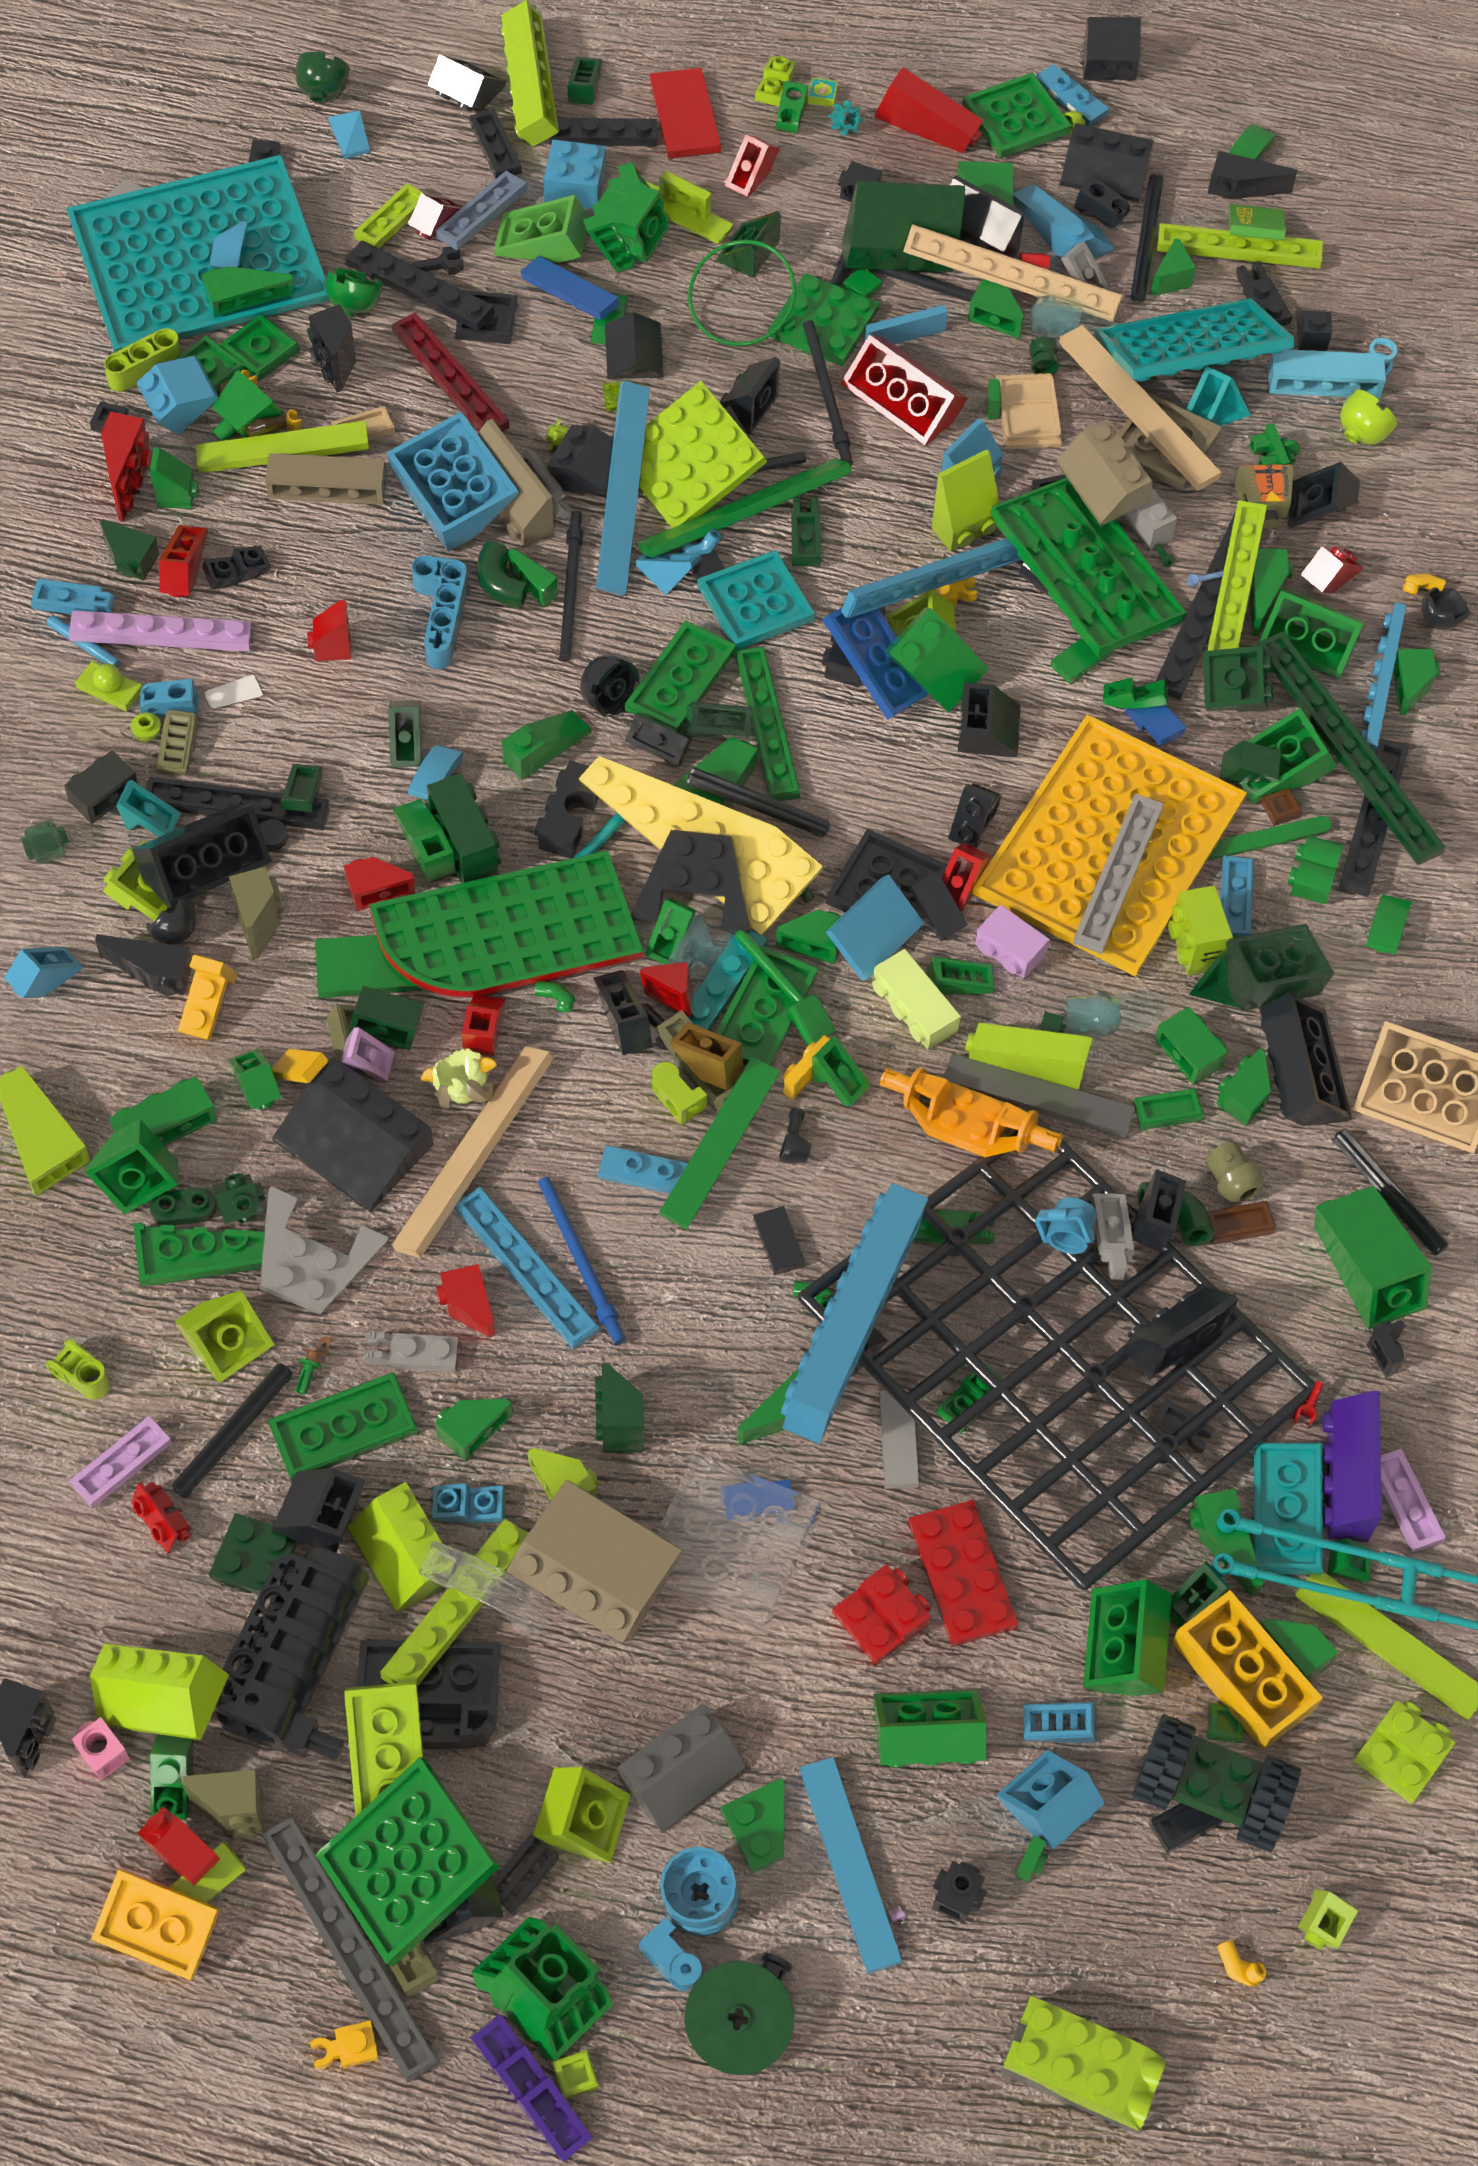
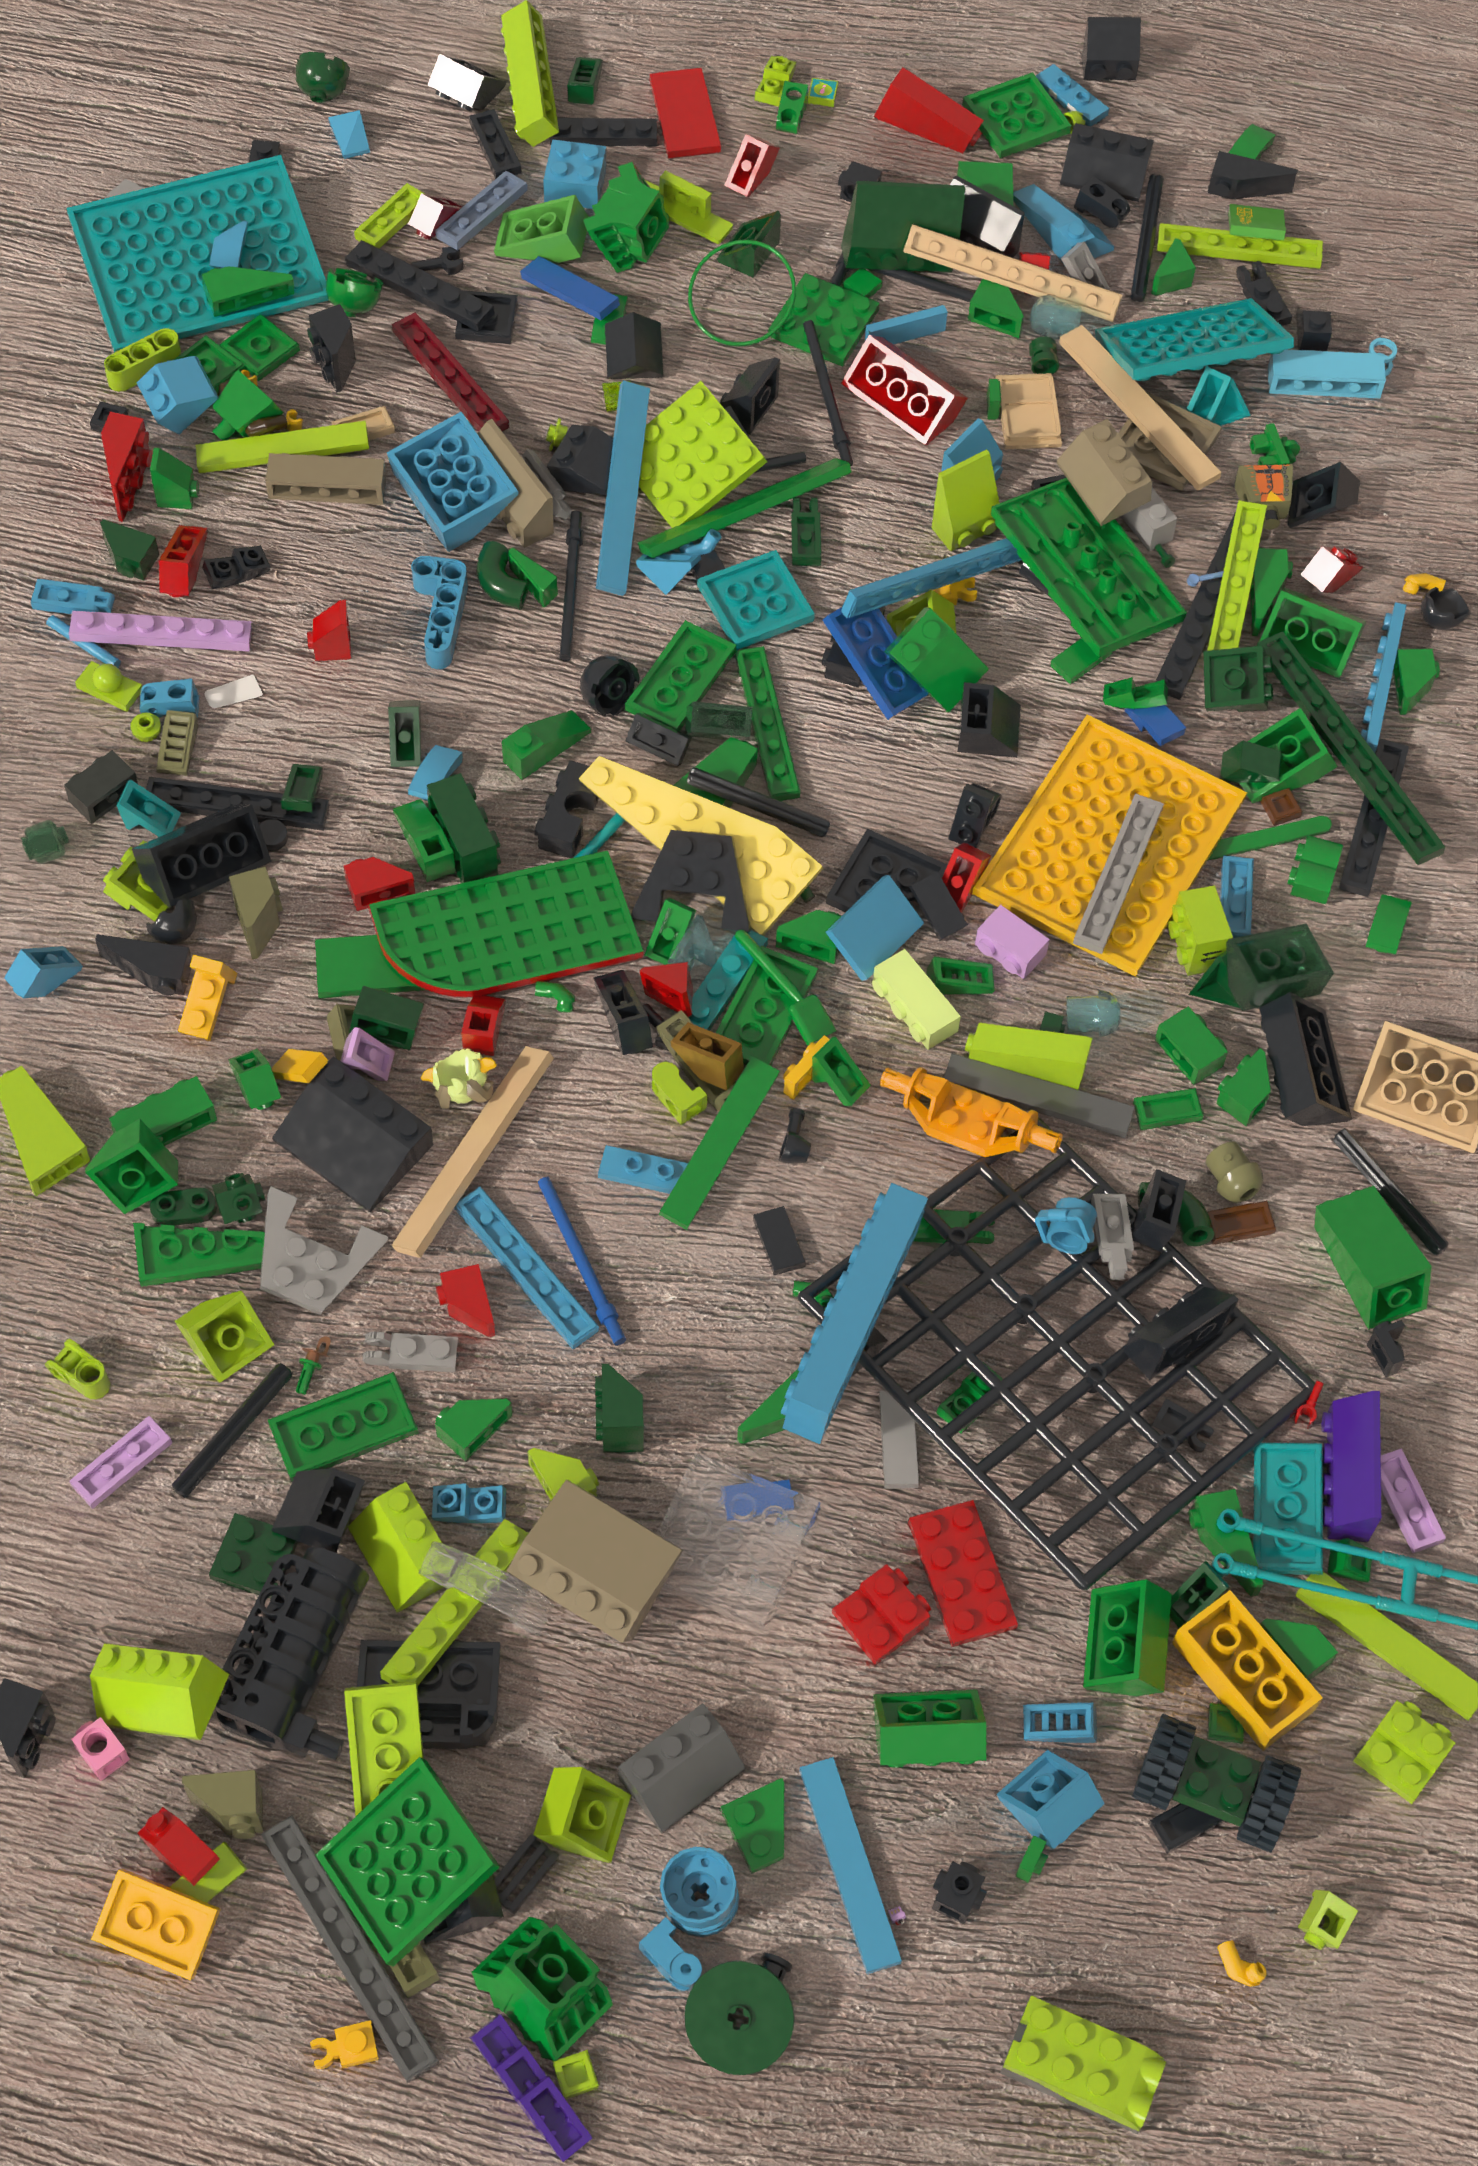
(150, 1505): red hinge -> none
(170, 1761): green slope -> none
(852, 118): teal gear -> none
(1365, 420): lime cylinder -> none

